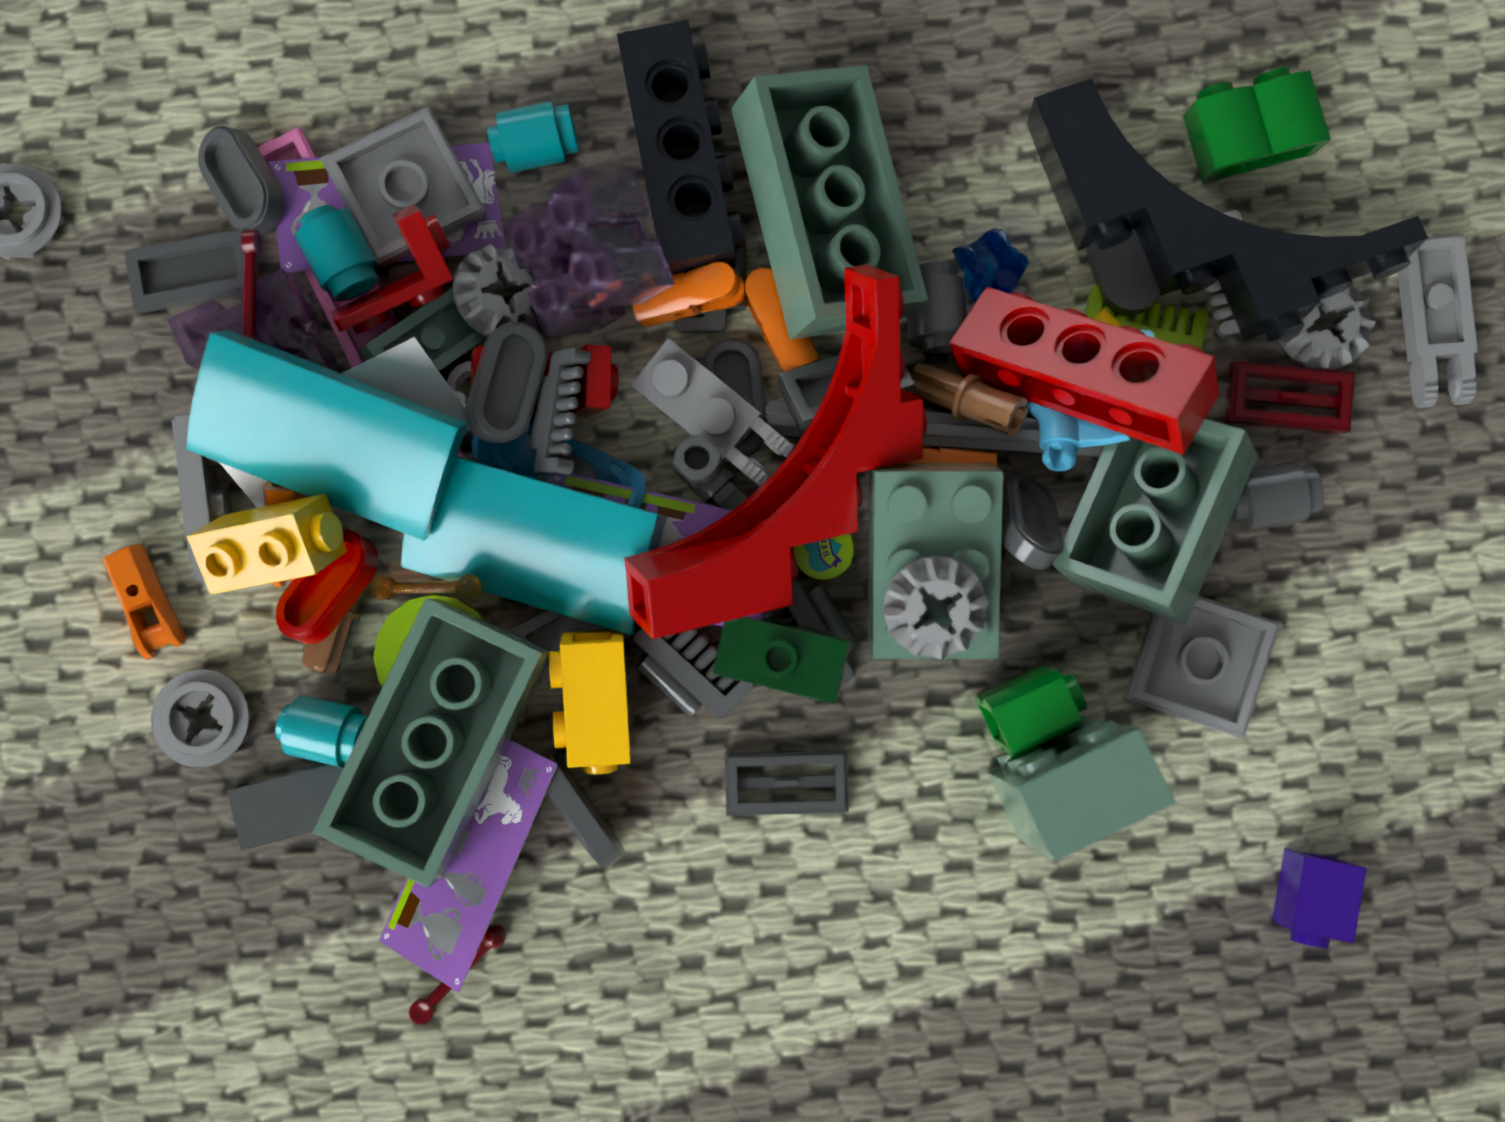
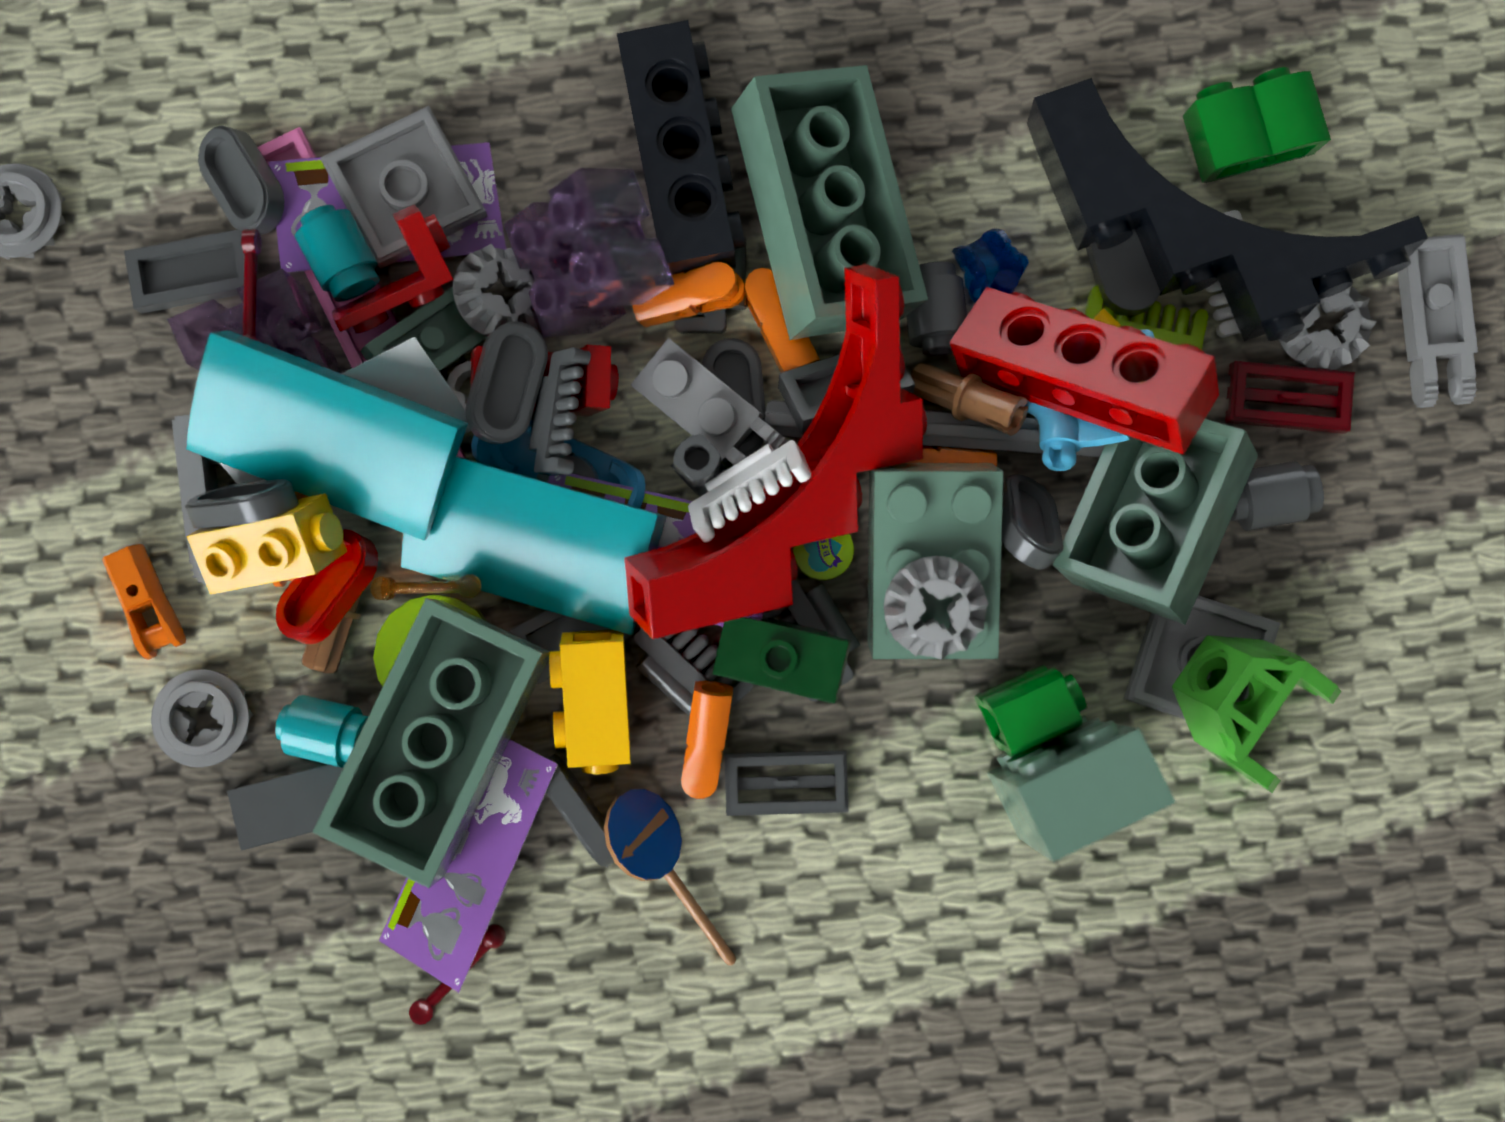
(241, 503): none -> dark grey tile
(533, 136): teal brick -> none
(646, 846): none -> blue piece
(706, 738): none -> orange bar
(746, 480): none -> white piece
(1233, 727): none -> bright green piece
(1318, 898): dark purple brick -> none

